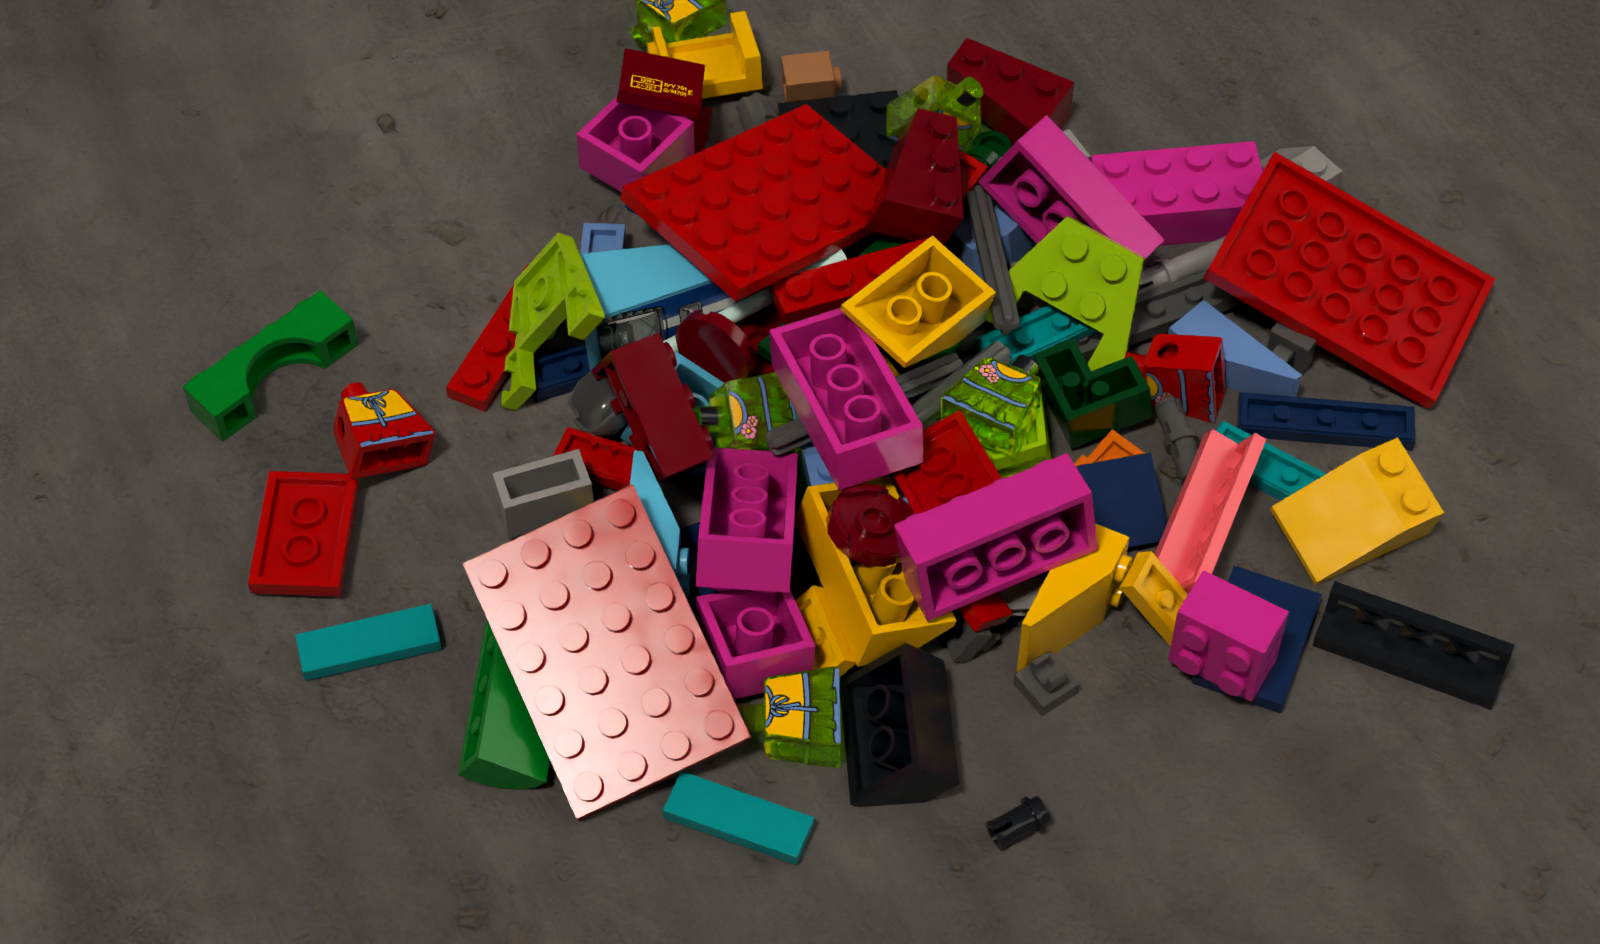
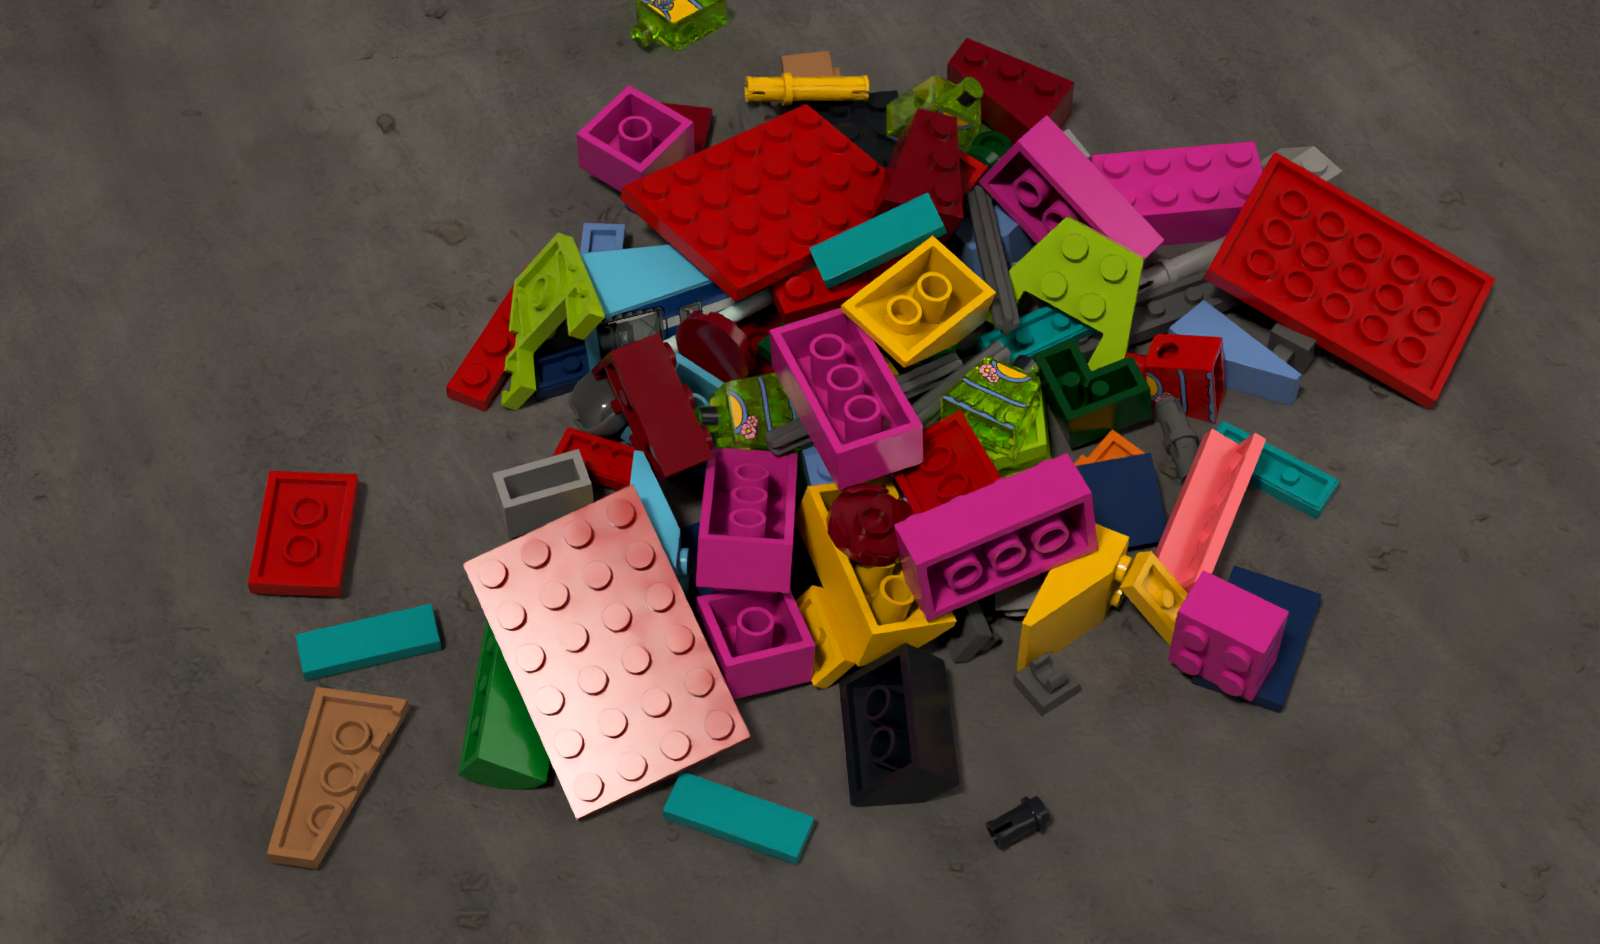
(310, 333): green arch -> none
(331, 767): none -> medium nougat wing
(380, 432): red torso -> none
(661, 83): dark red tile -> none
(729, 59): yellow panel -> none
(799, 717): torso -> none
(806, 88): none -> yellow pin
(877, 240): none -> teal tile
(986, 612): red tile -> none
(1325, 420): dark blue tile -> none
(1358, 512): yellow slope -> none
(1411, 649): black fence -> none

